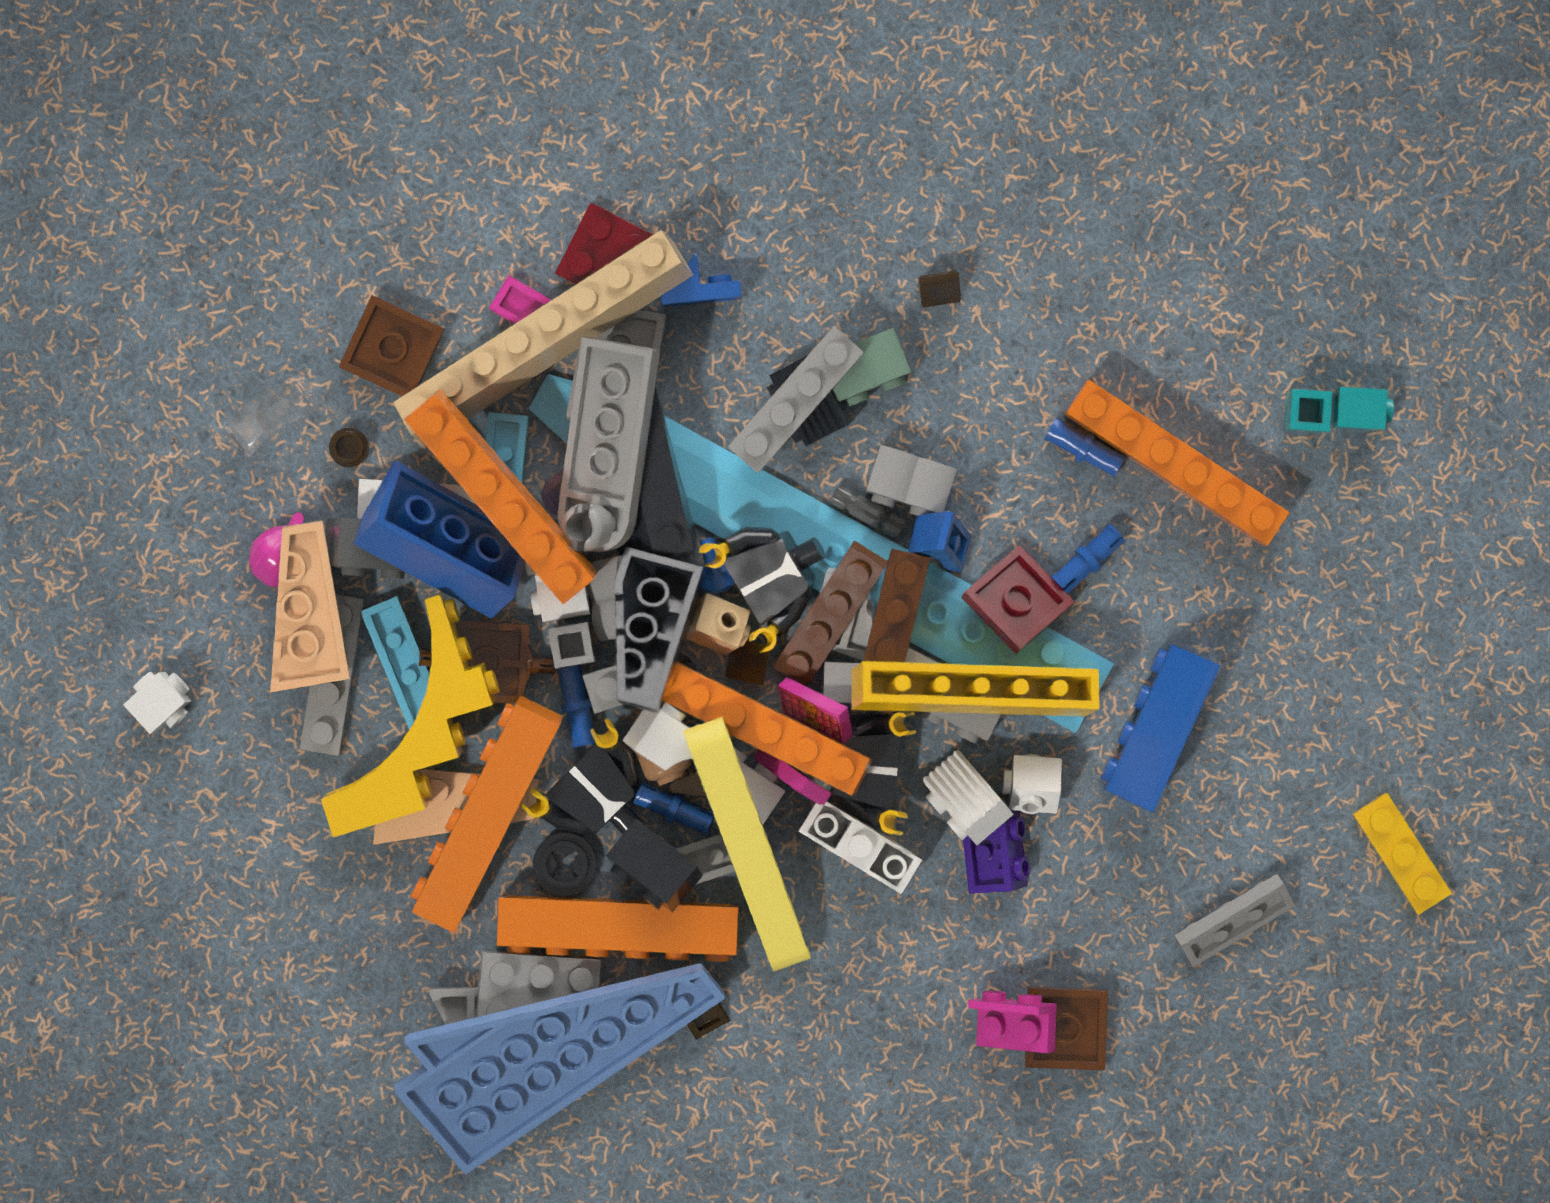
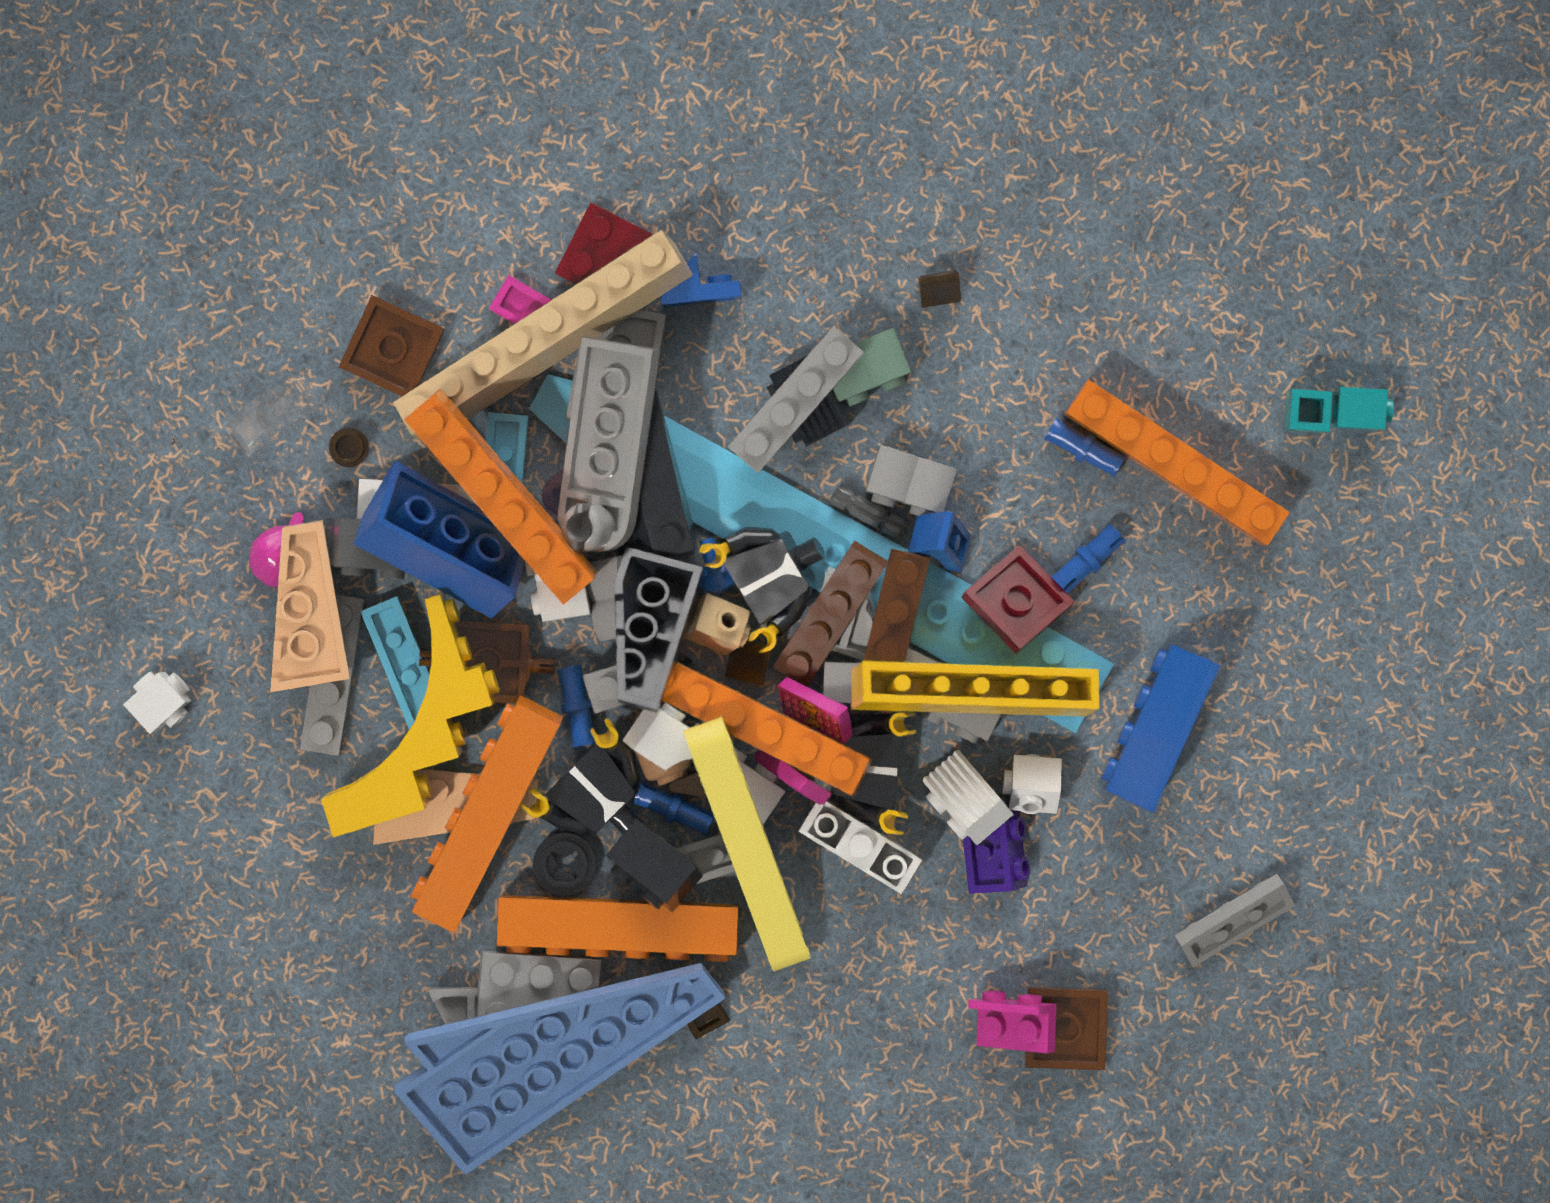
(572, 645): light grey brick -> none
(1402, 853): yellow plate -> none

